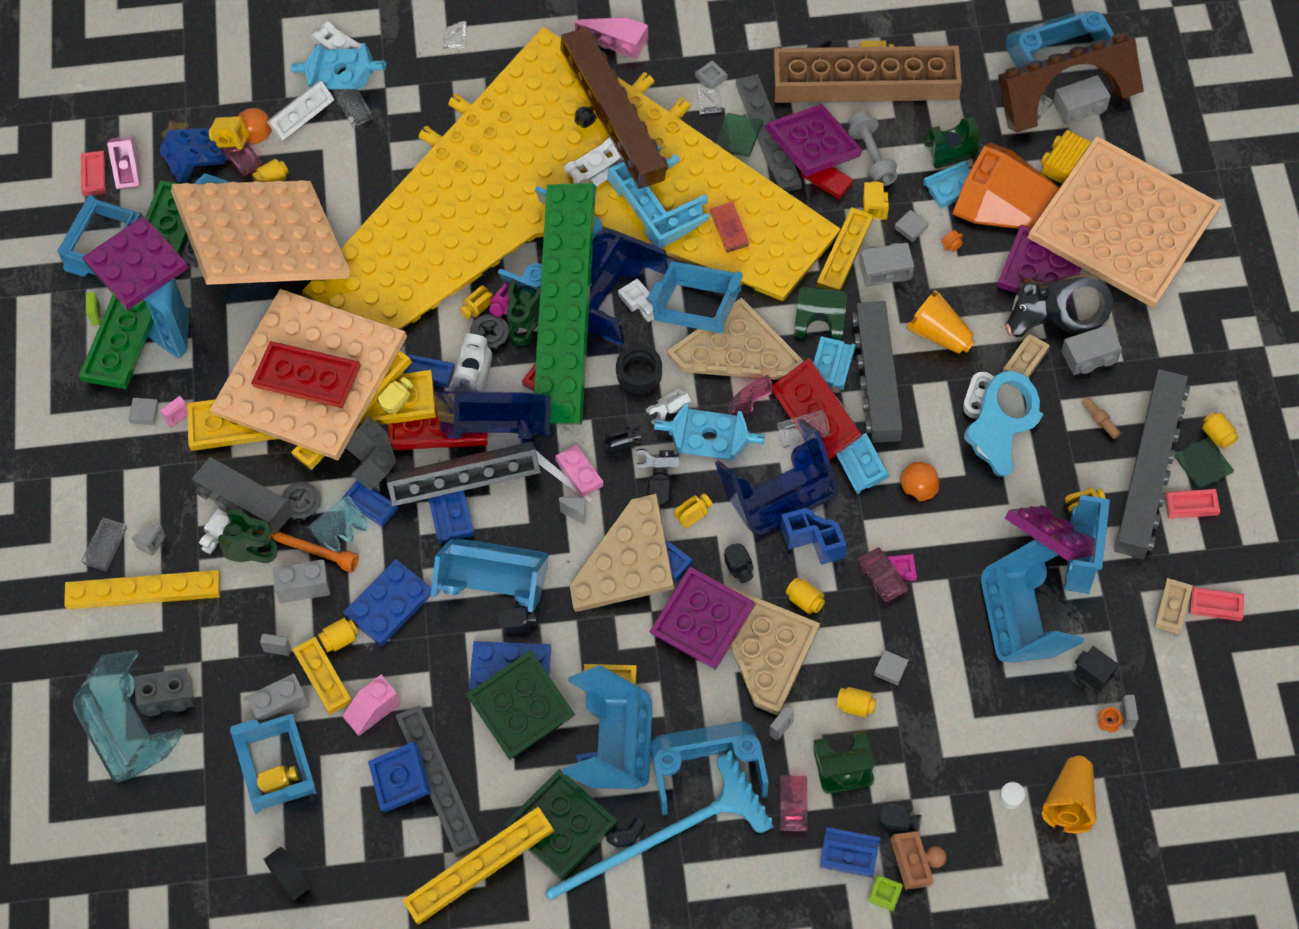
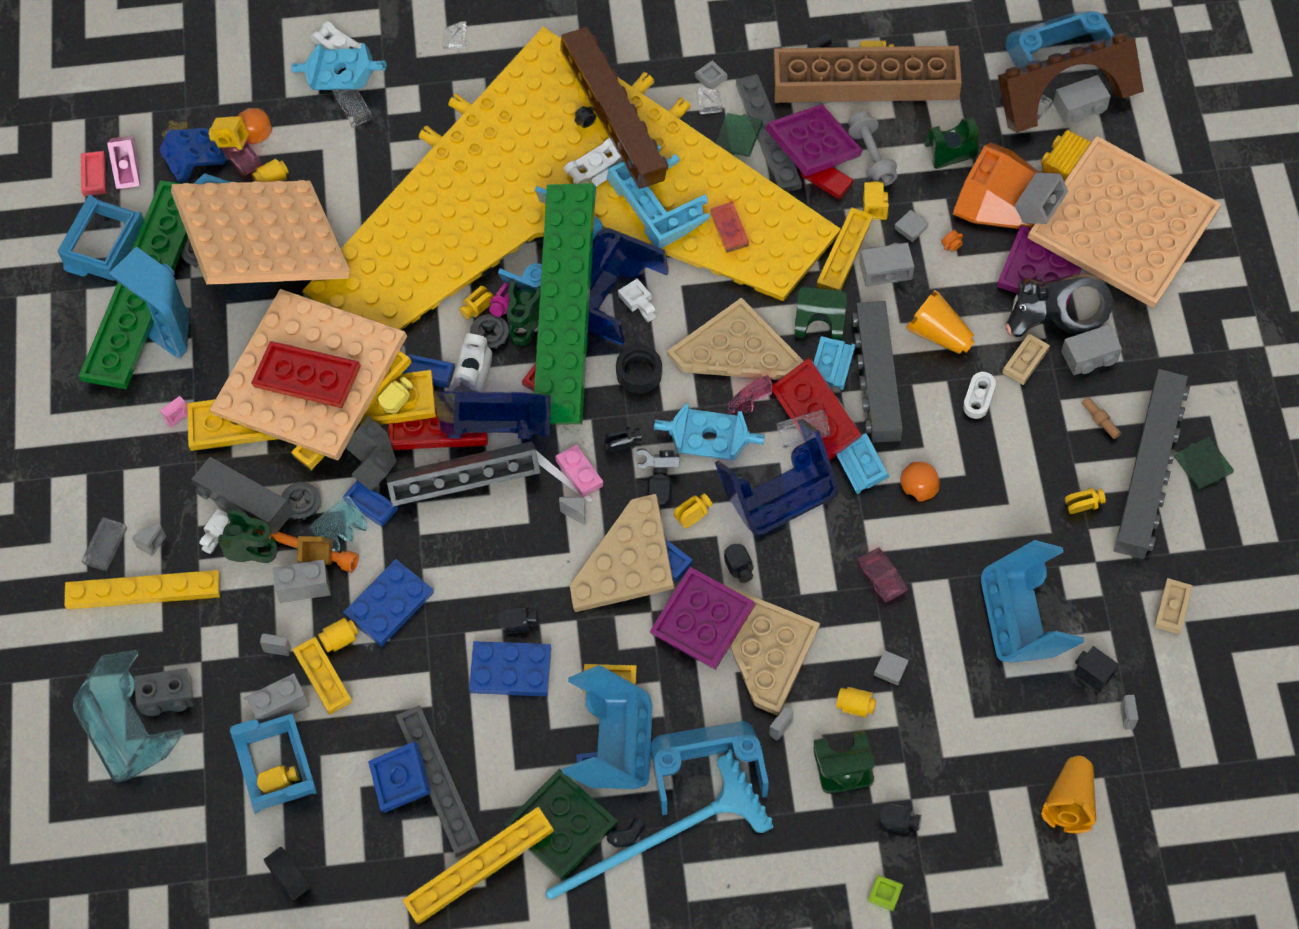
(93, 308): lime tile -> none
(135, 262): magenta plate -> none
(143, 411): light grey tile -> none
(300, 110): white plate -> none
(314, 549): none -> pearl gold panel
(371, 705): bright pink slope -> none
(451, 516): blue plate -> none
(490, 569): dark azure windscreen -> none
(520, 704): dark green plate -> none
(617, 34): bright pink slope -> none
(669, 403): white plate -> none
(700, 278): dark azure piece -> none
(793, 803): clear pink slope -> none
(805, 527): blue brick -> none
(805, 596): yellow brick -> none
(849, 852): blue plate -> none
(905, 566): dark pink tile -> none
(914, 861): nougat plate -> none
(947, 184): medium azure plate -> none
(994, 430): medium azure animal -> none
(1012, 795): white piece -> none
(1041, 198): none -> light grey brick
(1052, 532): magenta plate -> none
(1092, 519): dark azure piece -> none
(1114, 714): orange plate -> none
(1192, 503): coral tile -> none
(1216, 604): coral tile -> none
(1220, 430): yellow brick -> none

